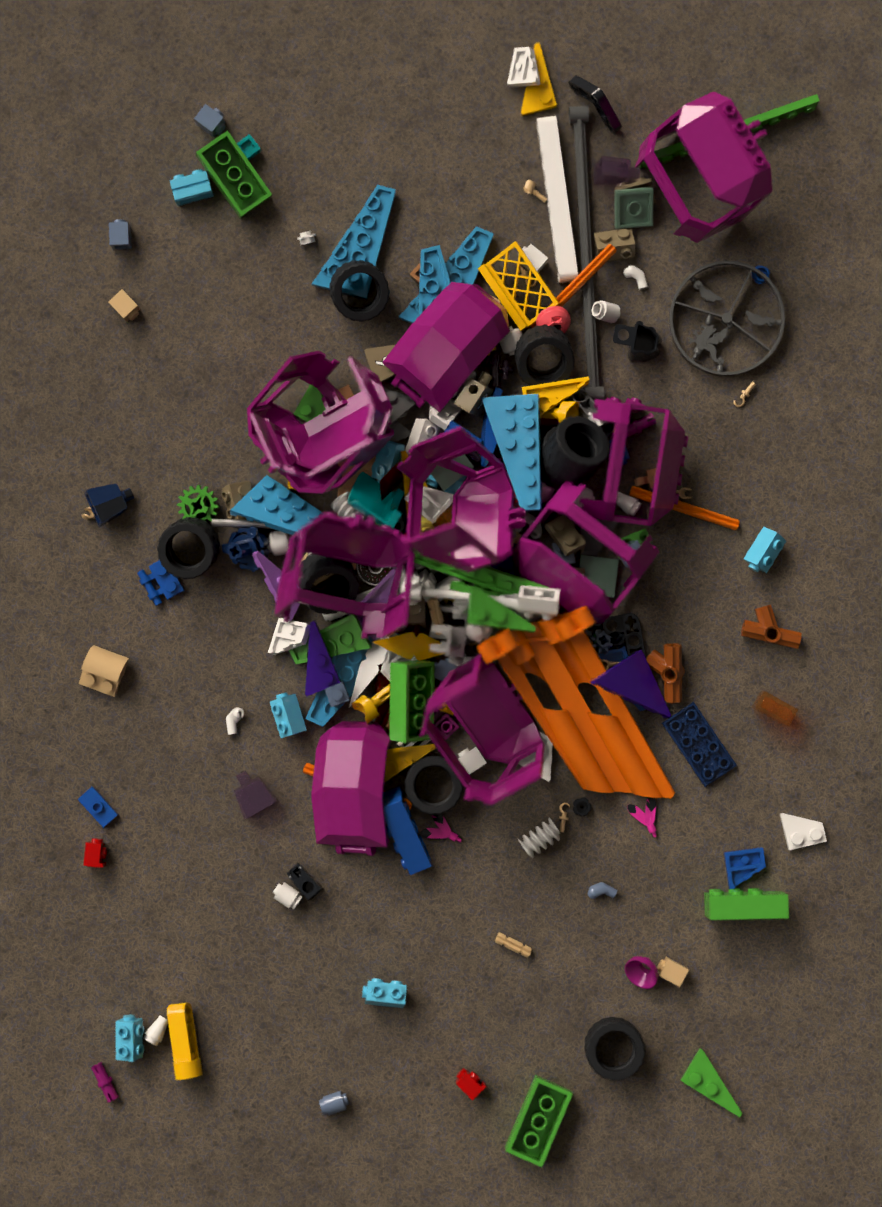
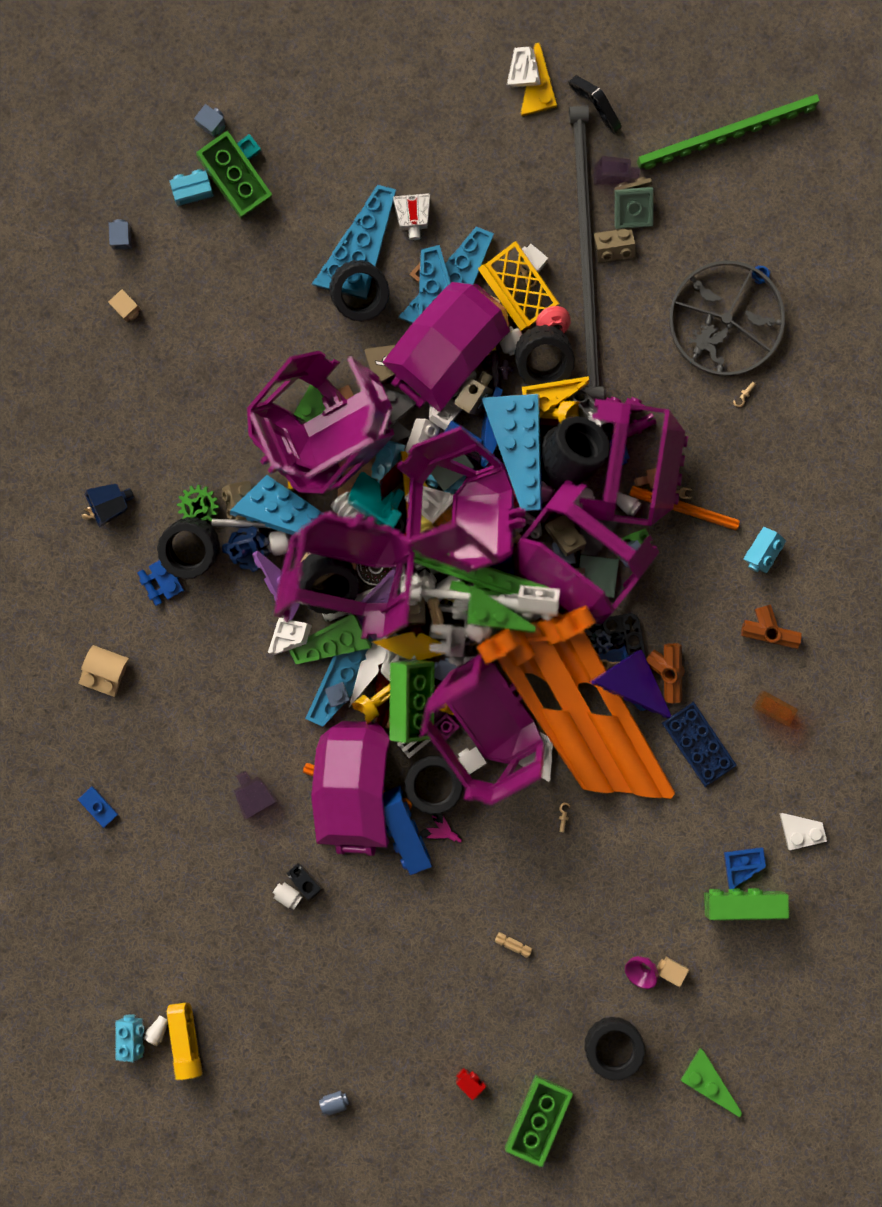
(95, 853): red brick -> none
(104, 1082): magenta pin -> none
(232, 718): white arm -> none
(287, 715): medium azure brick -> none
(306, 237): white plate -> none
(320, 667): dark purple wing -> none
(384, 994): medium azure brick -> none
(403, 757): yellow wing -> none
(412, 213): none -> white torso
(529, 188): tan hand -> none
(540, 838): white piece -> none
(557, 199): white beam -> none
(582, 801): black plate -> none
(584, 276): orange axle -> none
(600, 889): sand blue arm -> none
(606, 311): white brick -> none
(638, 274): white arm -> none
(642, 341): black piece -> none
(645, 818): dark pink piece -> none
(724, 156): magenta windscreen -> none

